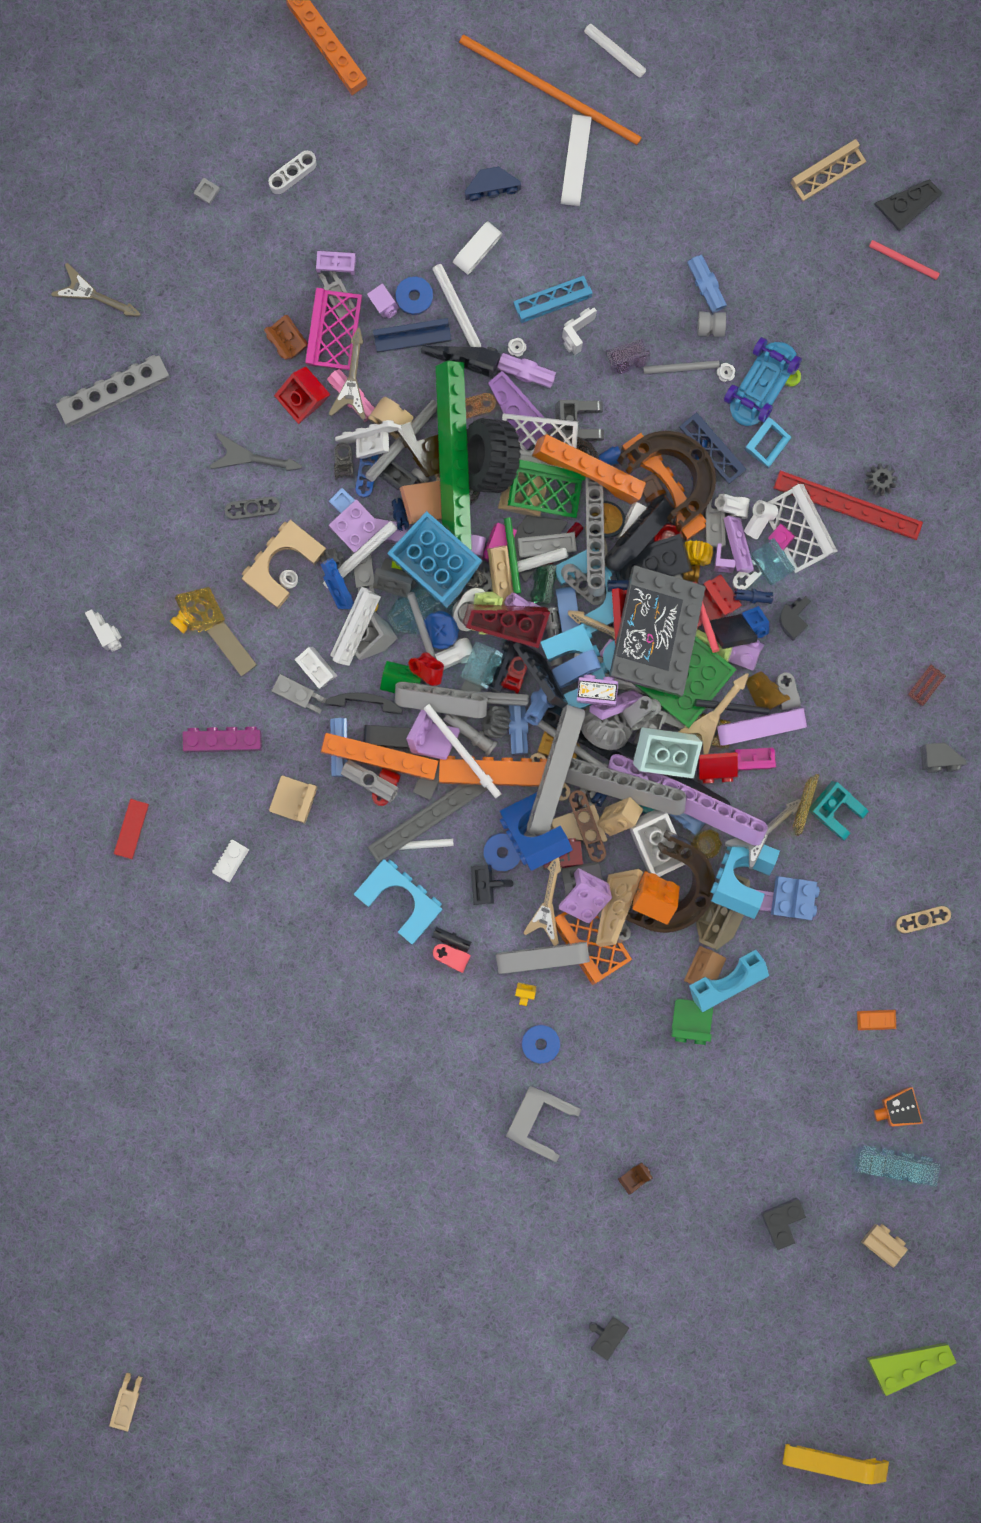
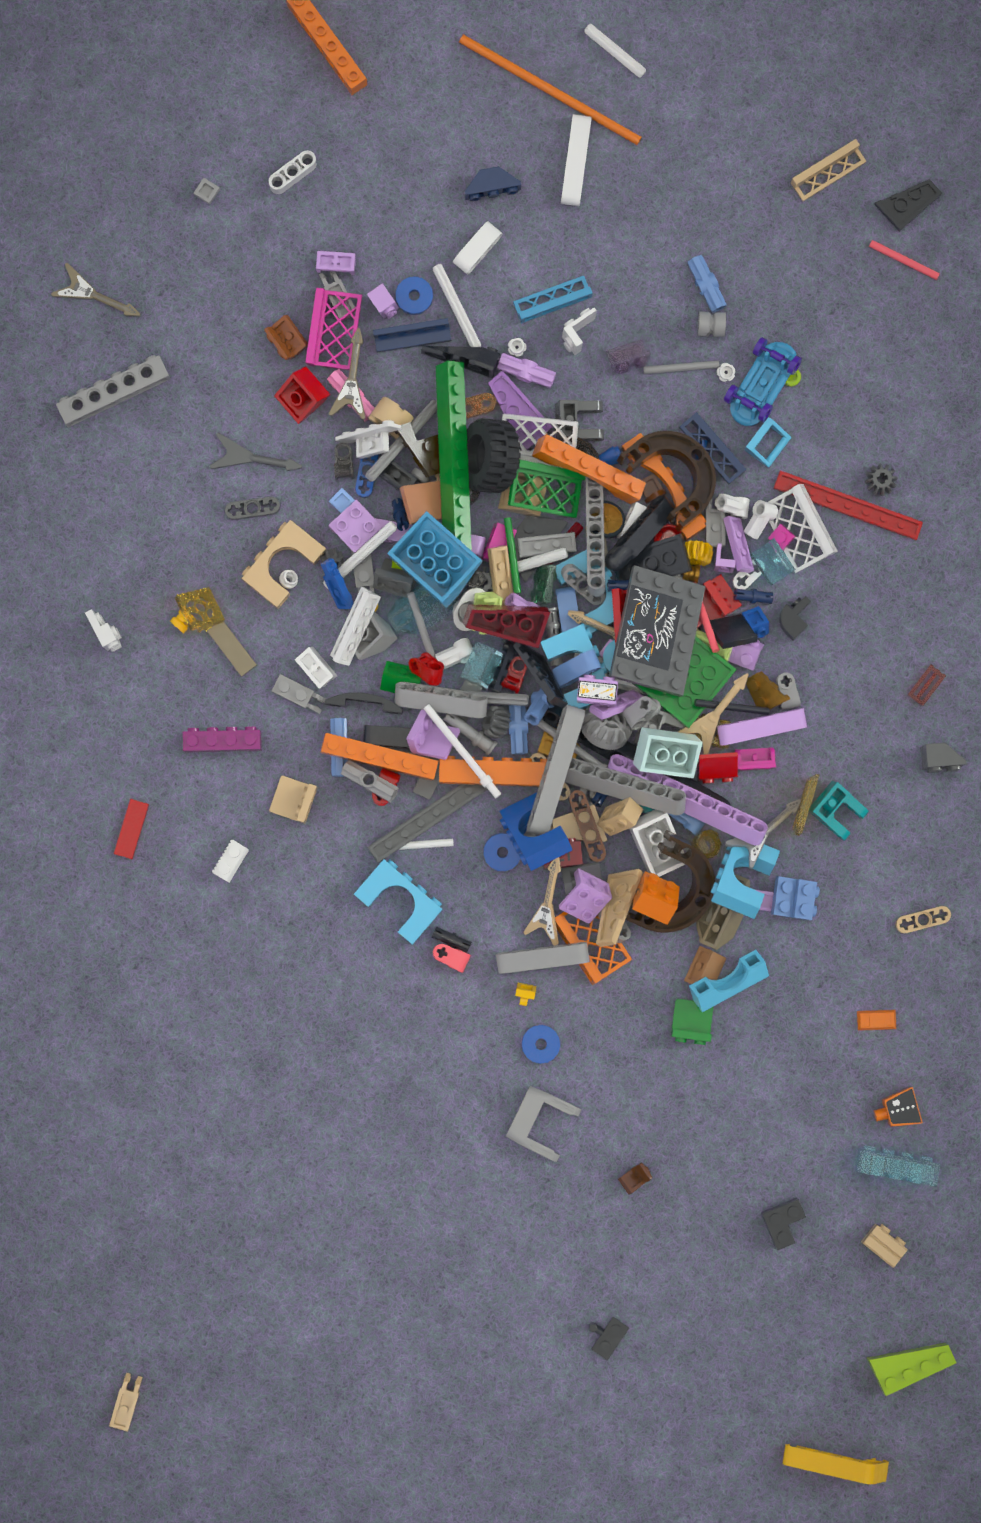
(441, 629): blue tile -> none
(483, 884): black plate -> none

